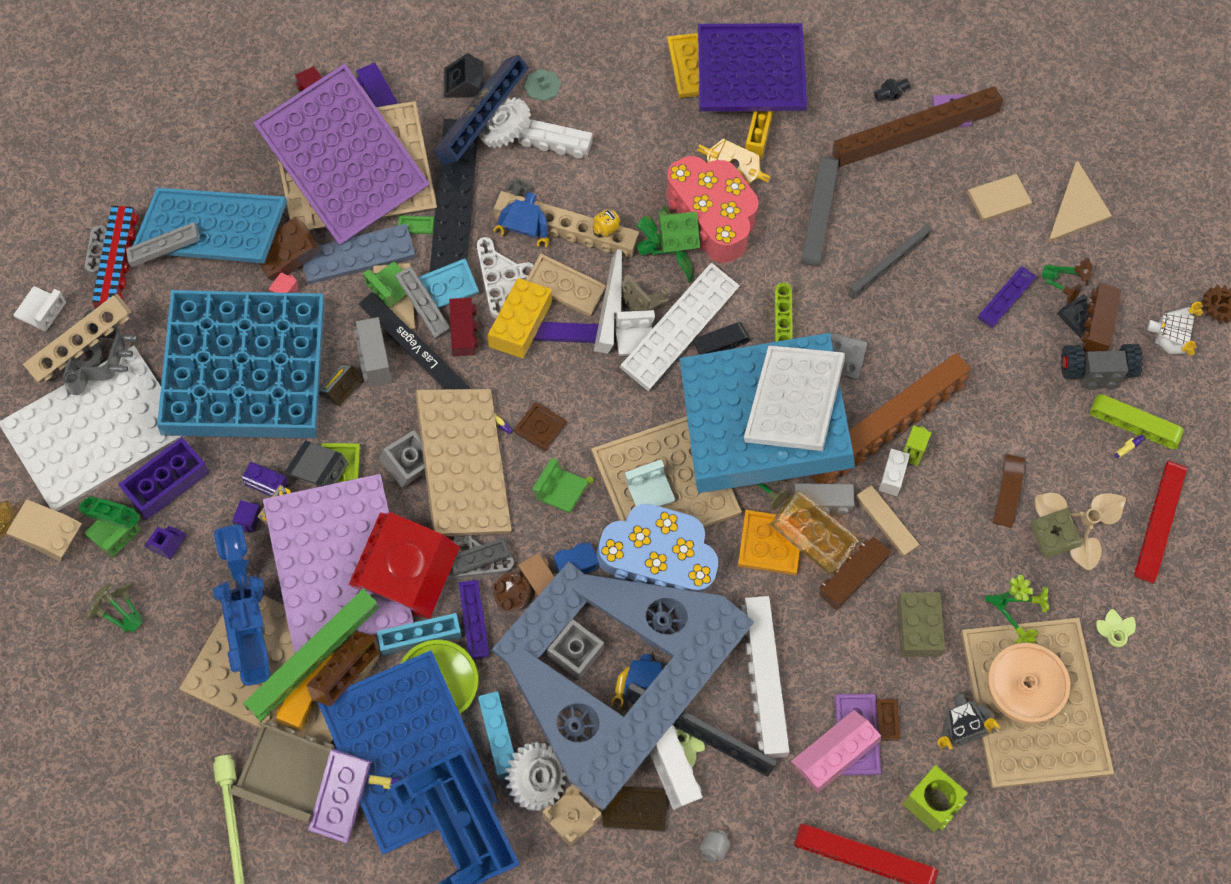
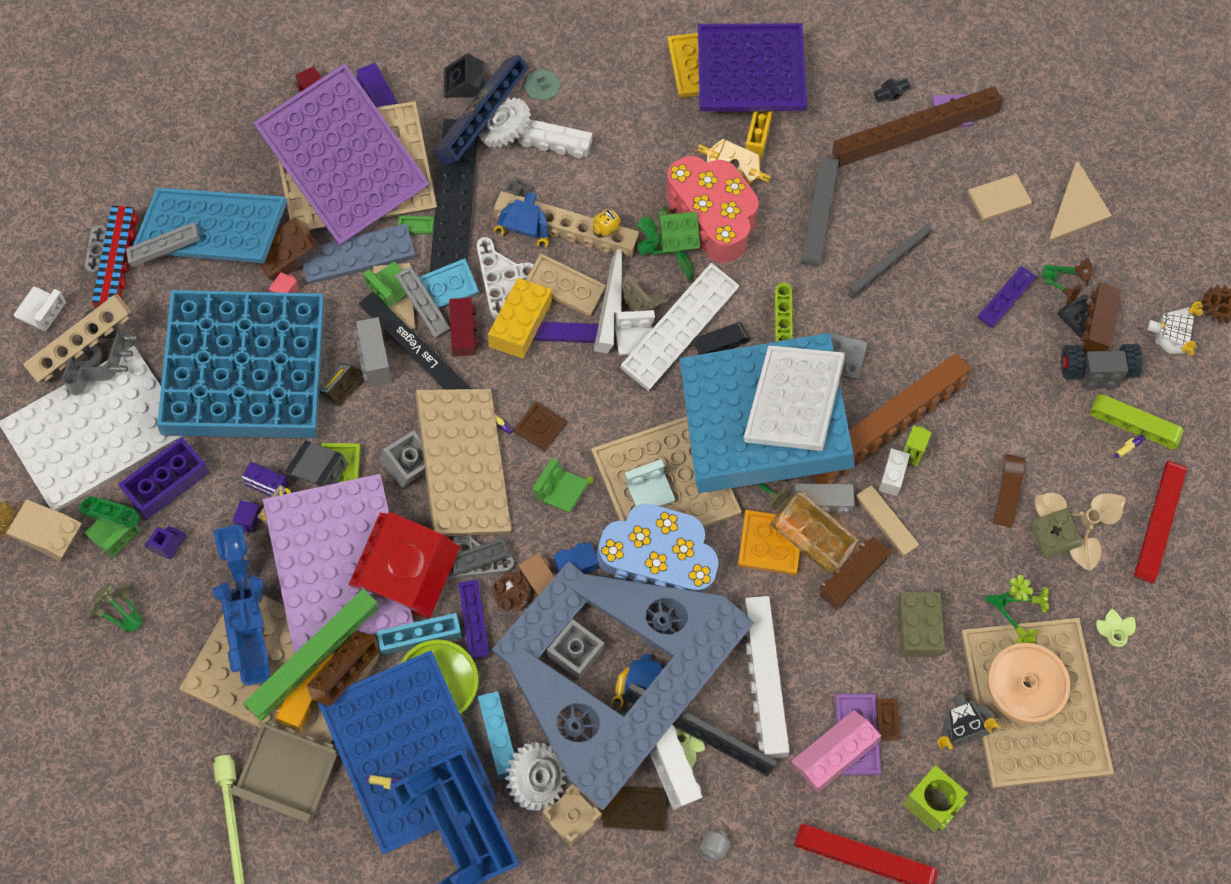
(339, 796): tile -> none

